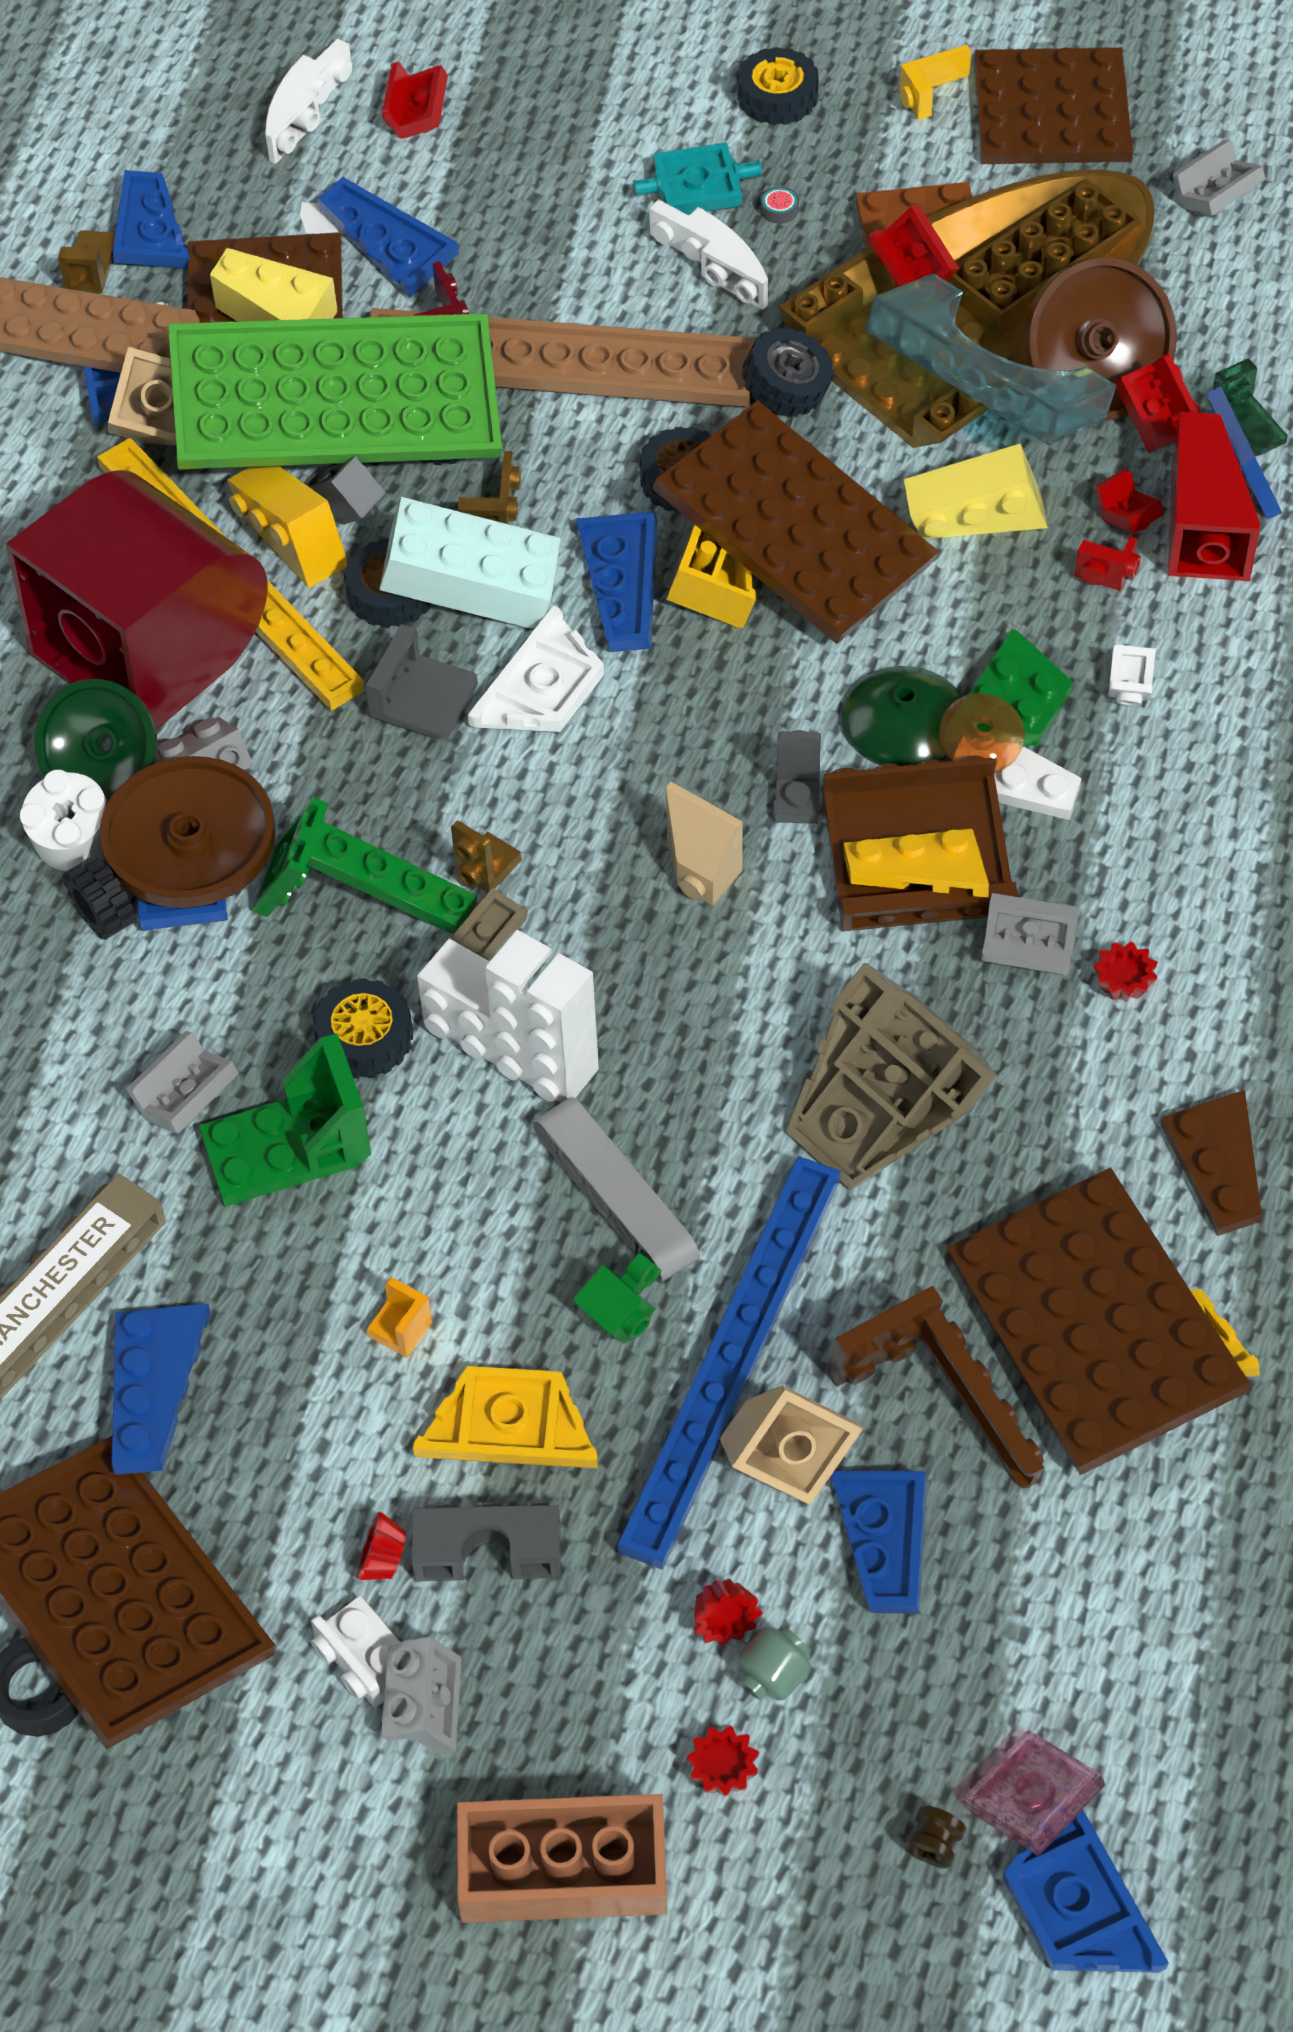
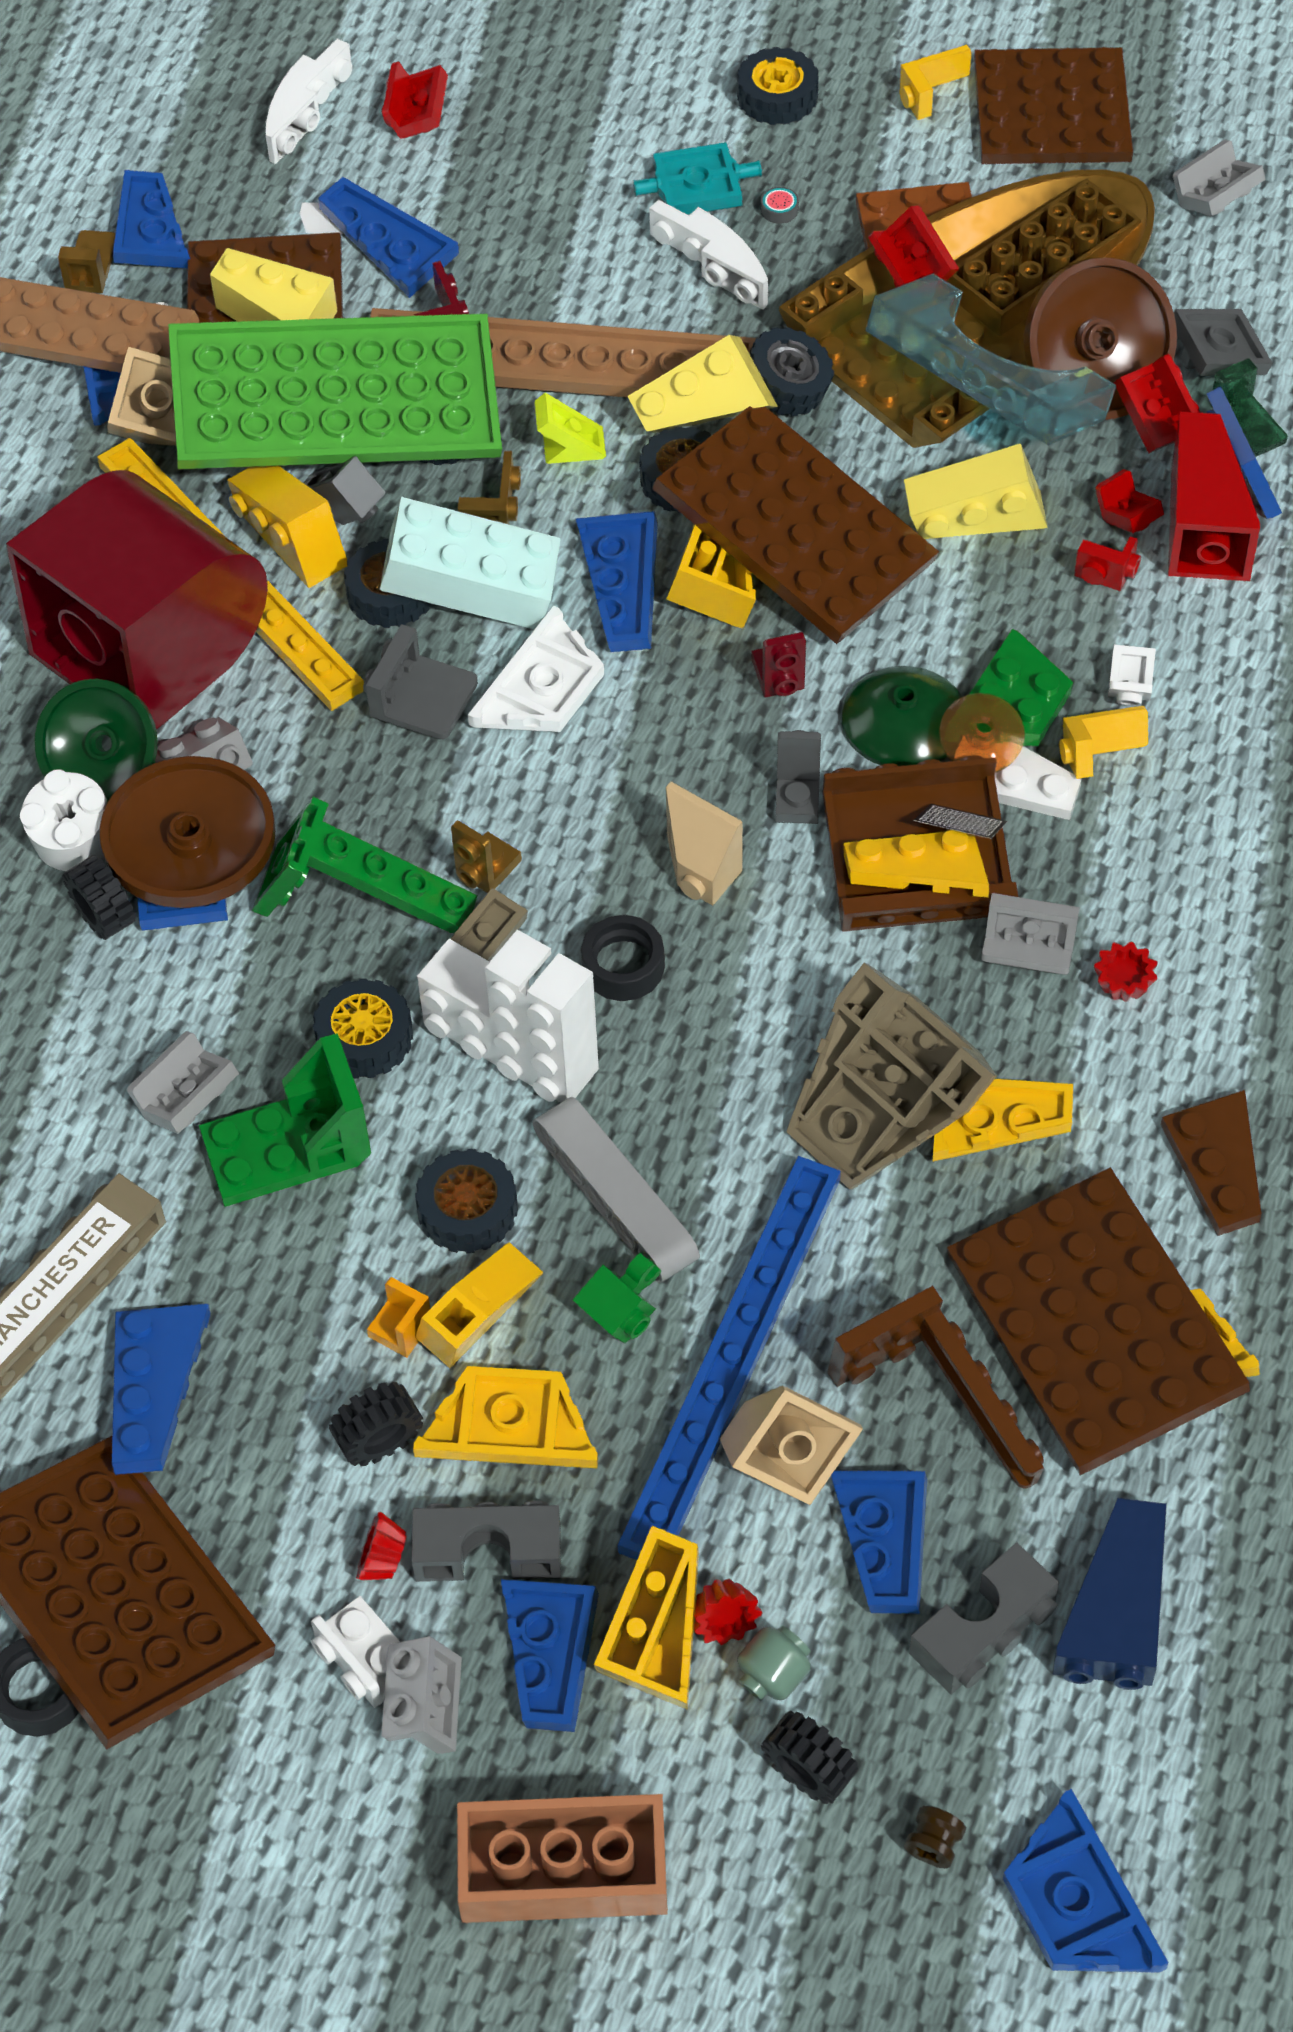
(376, 1423): none -> black tyre
(466, 1201): none -> black wheel
(476, 1304): none -> yellow slope
(550, 1648): none -> blue wing
(567, 433): none -> neon yellow slope
(628, 985): none -> black tyre
(655, 1621): none -> yellow wedge
(703, 389): none -> light yellow wedge
(723, 1761): red piece -> none
(781, 664): none -> dark red bracket
(809, 1757): none -> black tyre
(958, 1649): none -> dark grey arch
(960, 820): none -> black sticker
(1006, 1116): none -> yellow wing
(1033, 1792): clear pink tile -> none
(1099, 734): none -> yellow bracket
(1118, 1608): none -> dark blue slope
(1218, 340): none -> dark grey hinge

